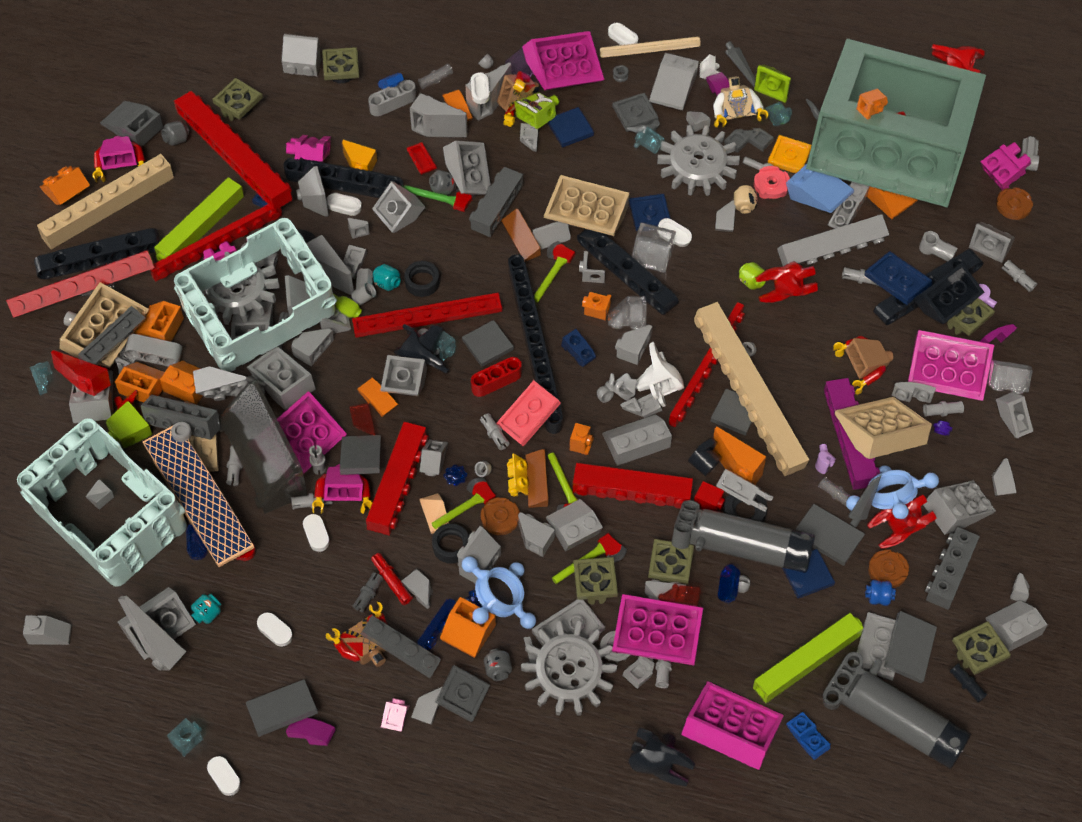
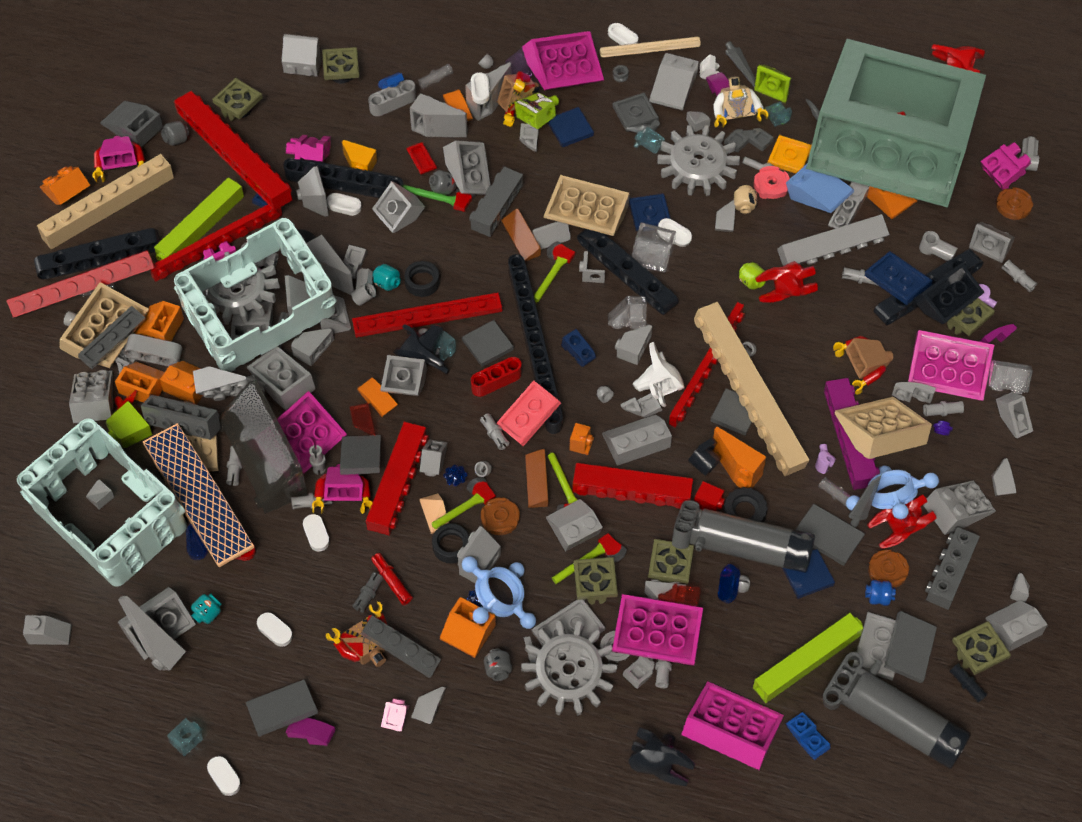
(39, 373): clear light blue bracket -> none
(82, 374): red slope -> none
(181, 431): light grey tile -> none
(347, 306): lime plant -> none
(358, 227): light grey slope -> none
(418, 586): light grey slope -> none
(436, 626): clear blue plate -> none
(462, 693): dark grey tile -> none
(518, 469): yellow hinge -> none
(536, 535): light grey slope -> none
(596, 305): orange brick -> none
(623, 386): light grey piece -> none
(742, 489): light grey hinge -> none
(871, 103): orange brick -> none

